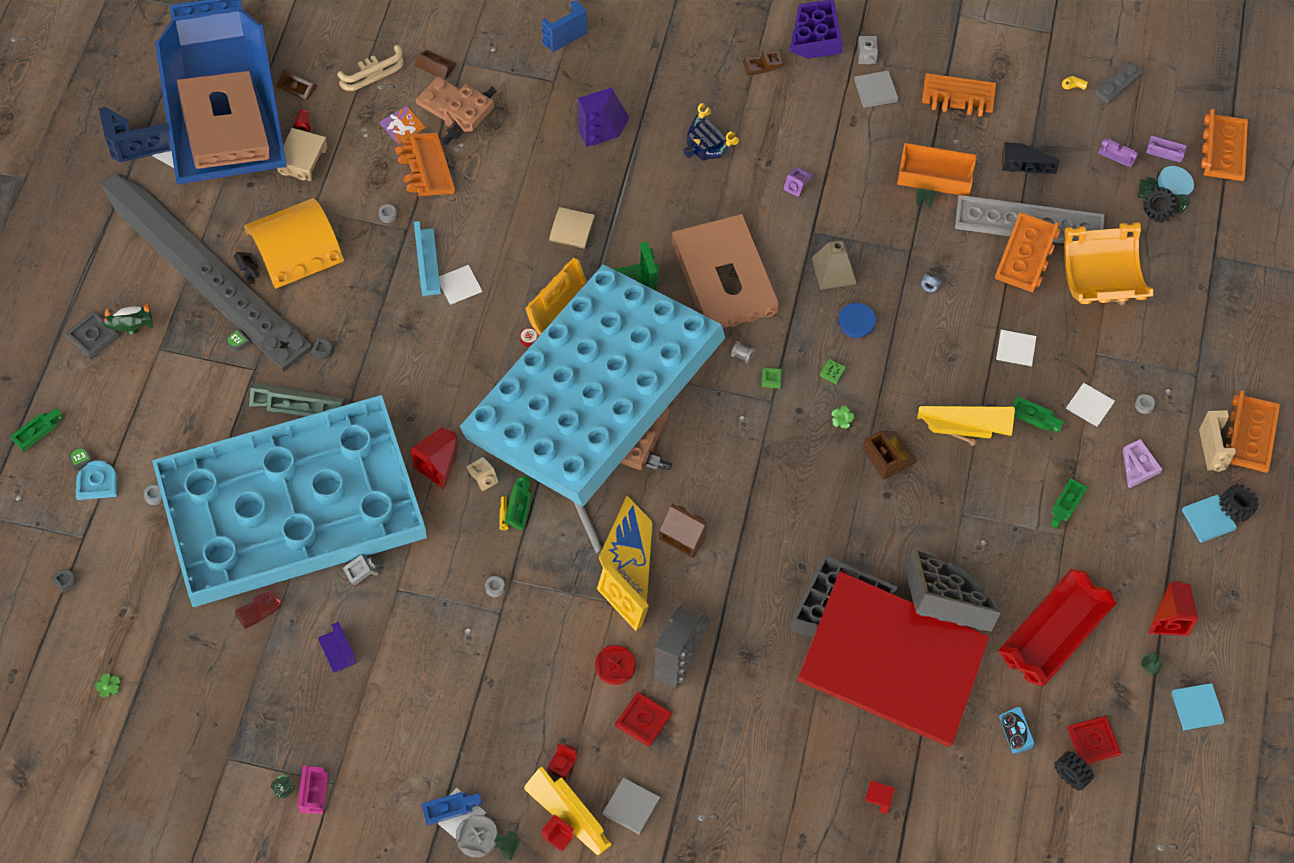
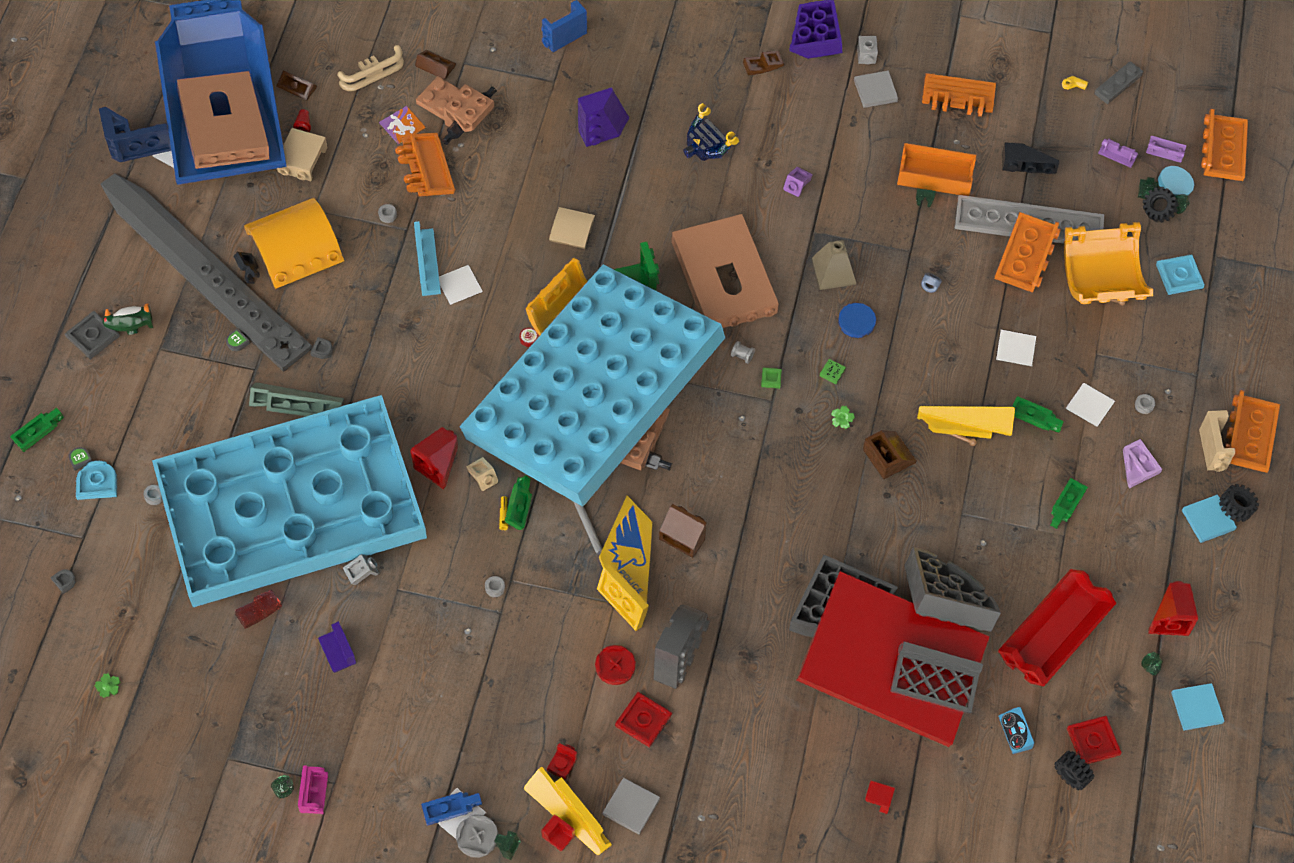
(941, 660): none -> dark grey fence
(1180, 274): none -> medium azure tile

